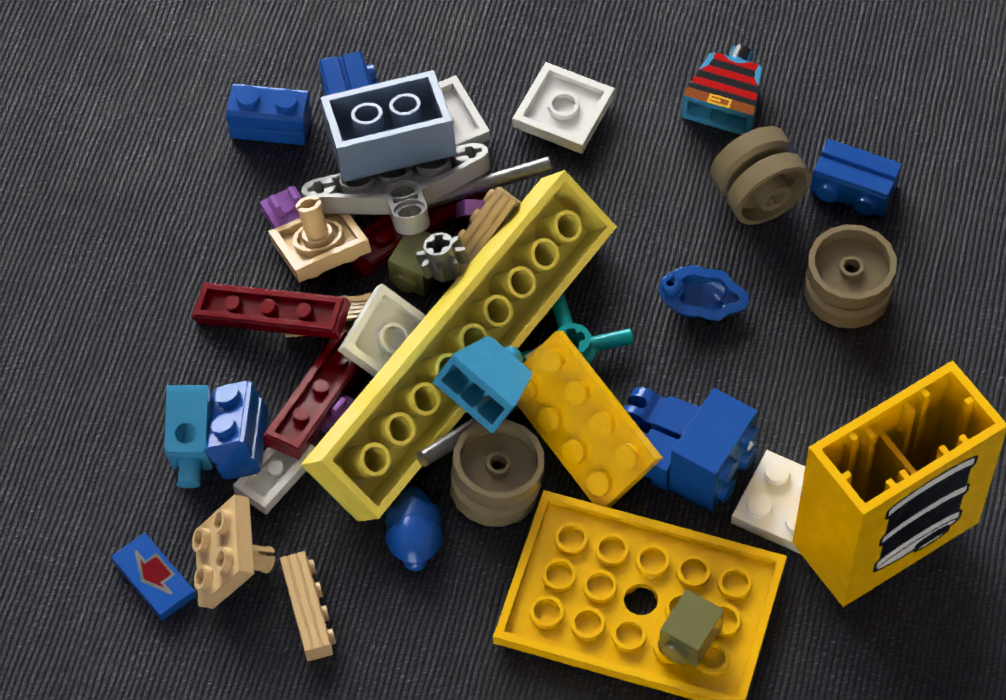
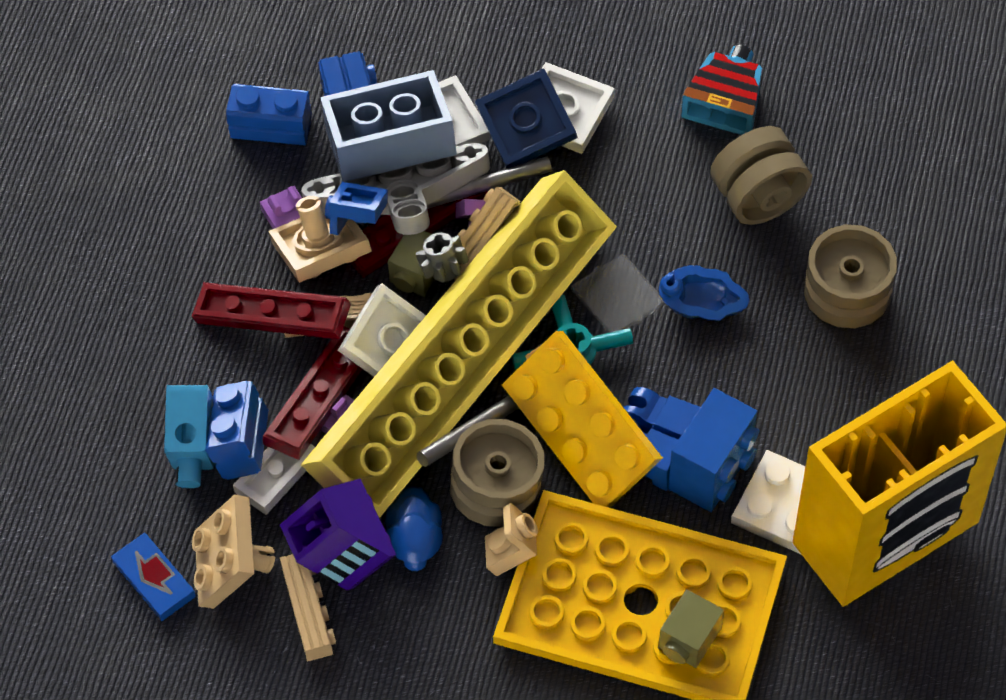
(339, 535): none -> dark purple slope
(355, 203): none -> blue bracket
(485, 380): dark azure torso -> none
(512, 542): none -> tan bracket
(526, 119): none -> dark blue plate
(618, 294): none -> clear piece
(855, 178): blue brick -> none

